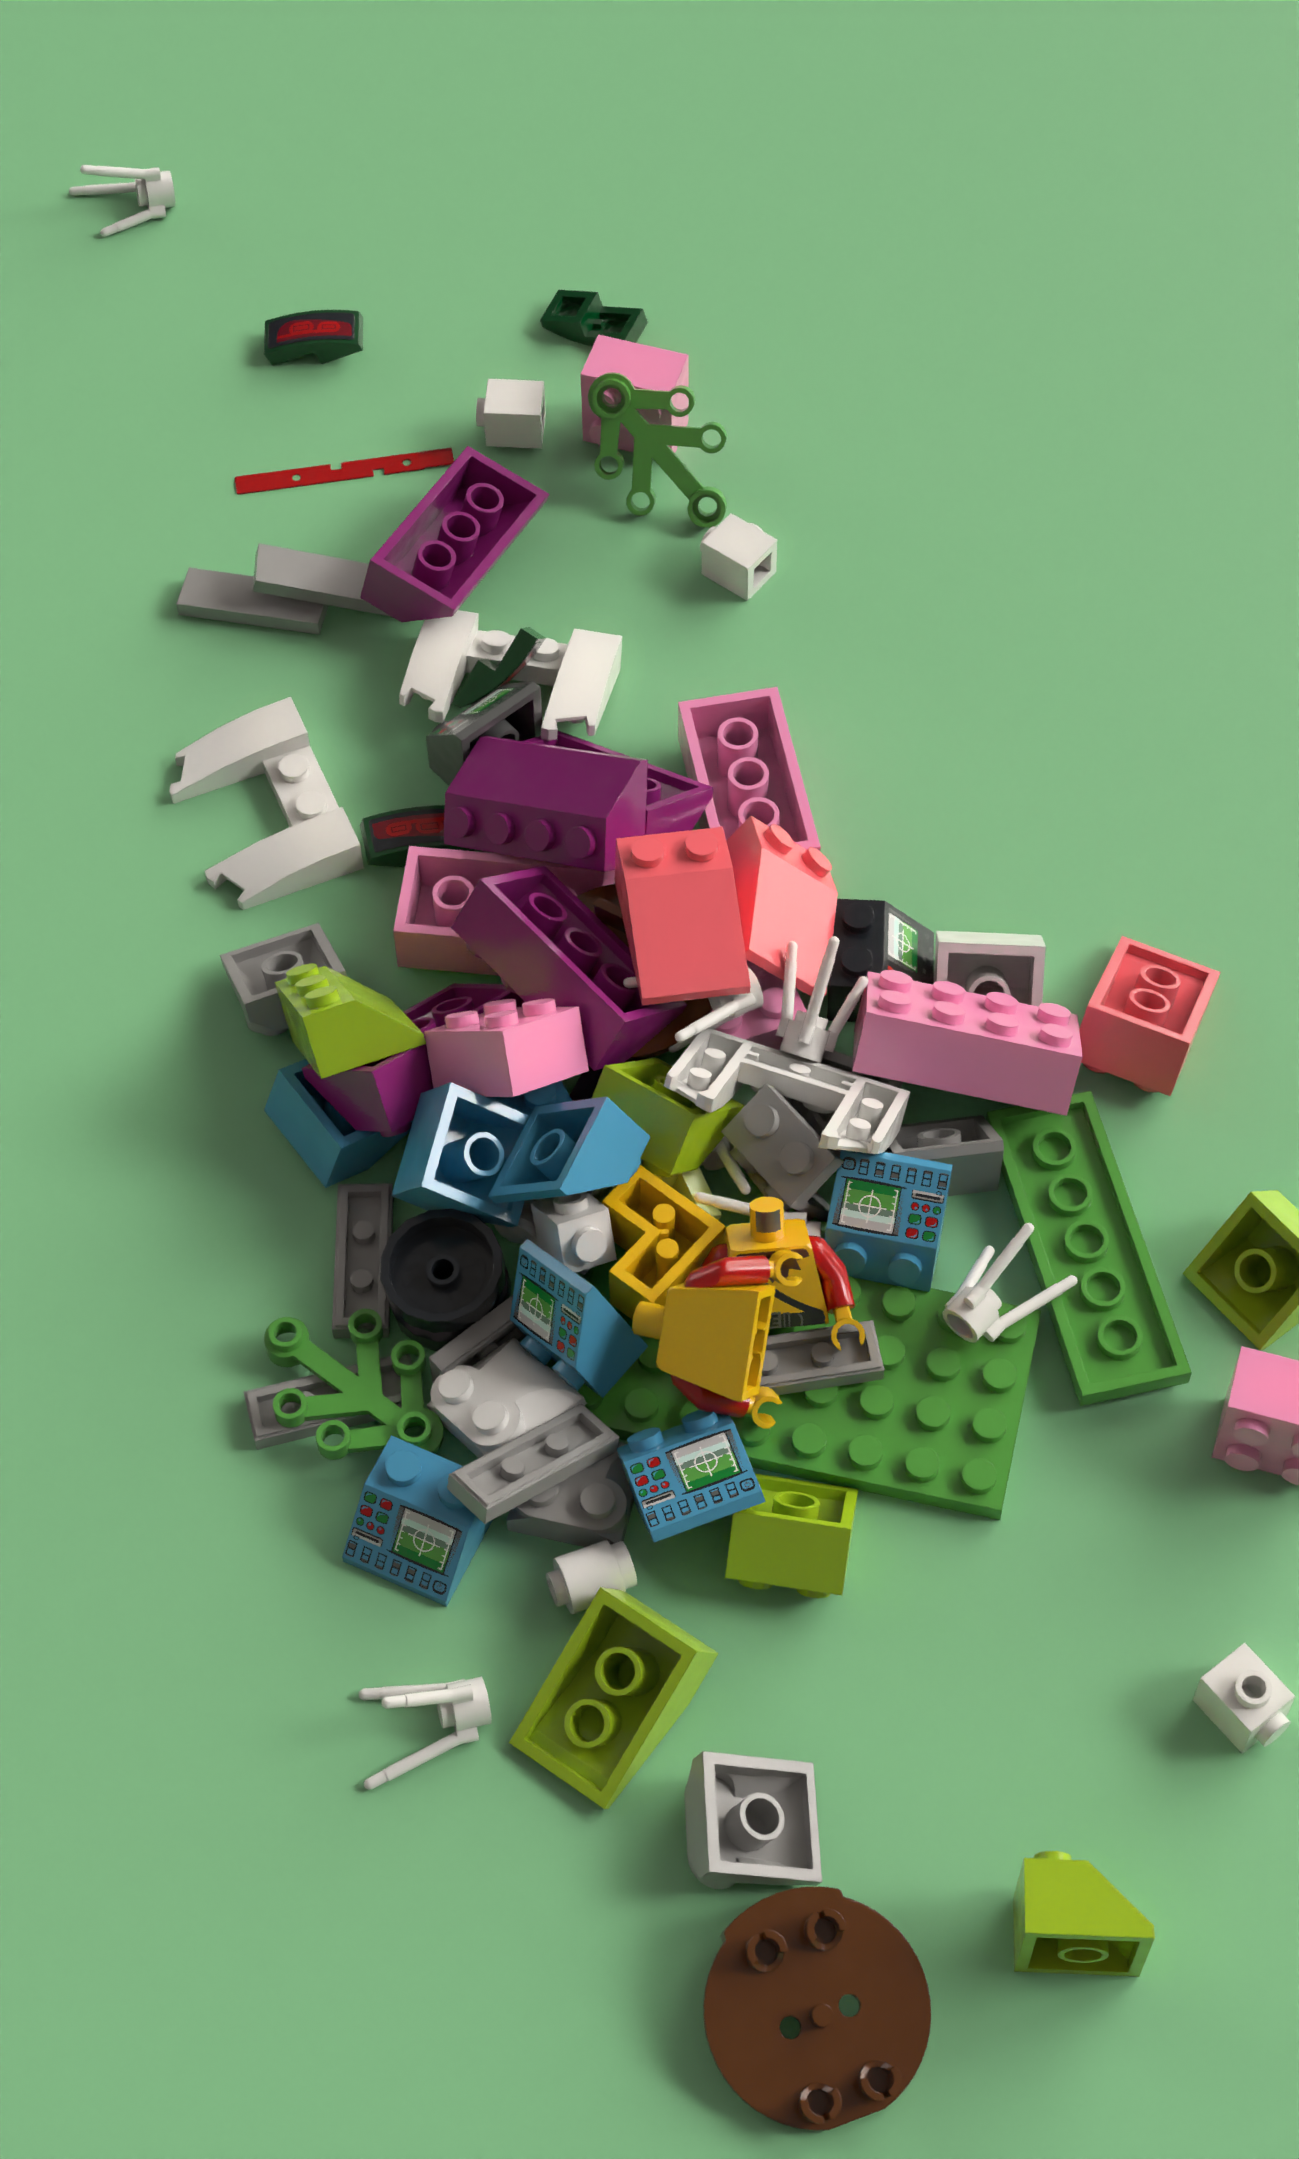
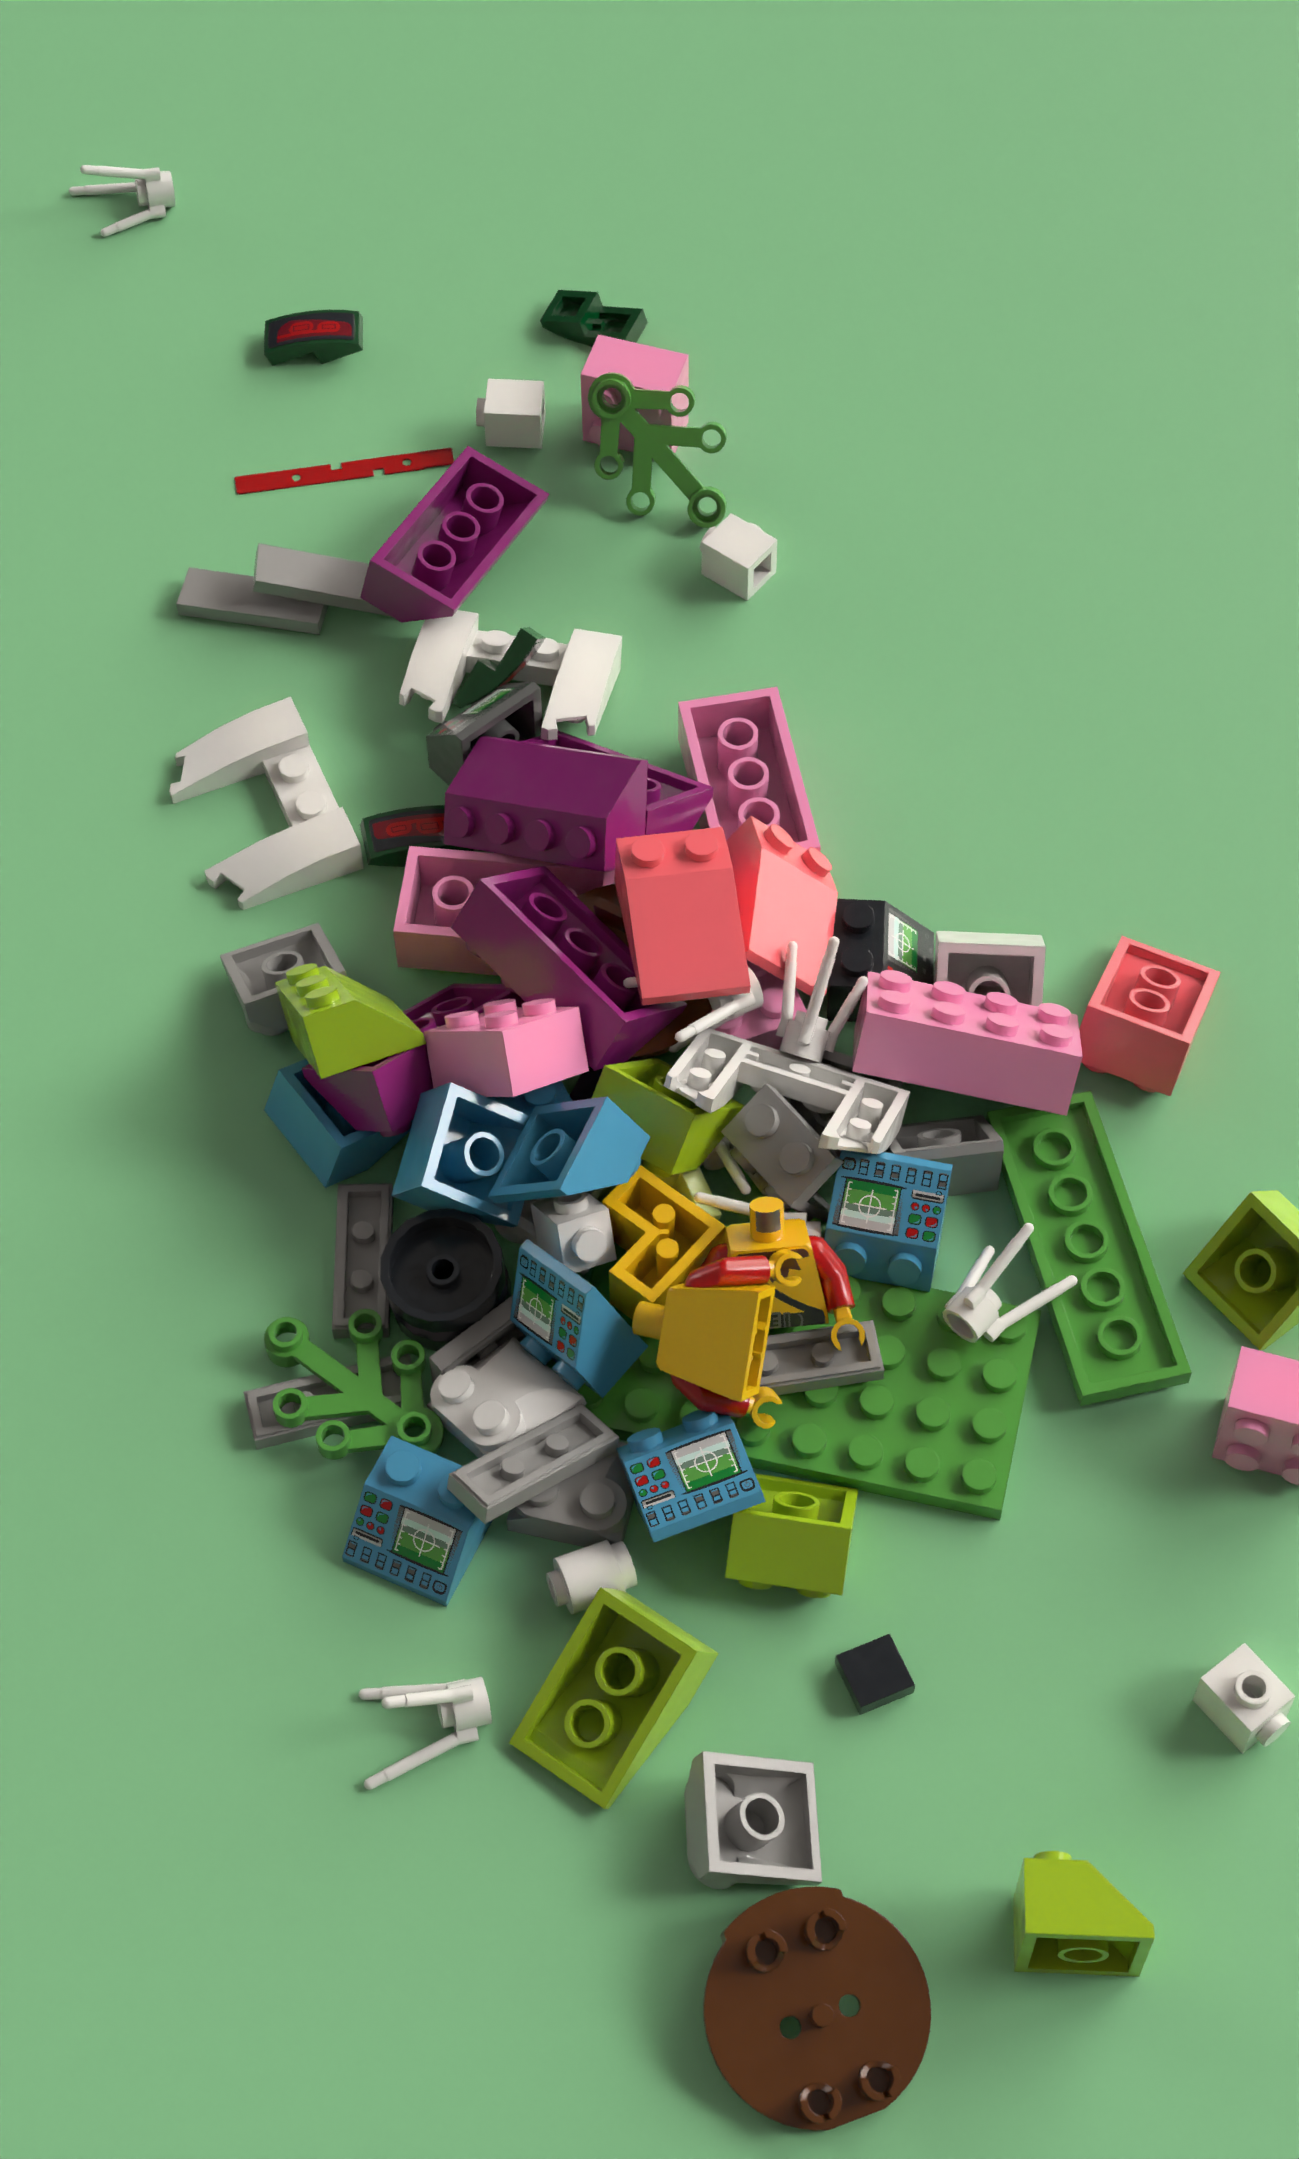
(874, 1674): none -> black tile

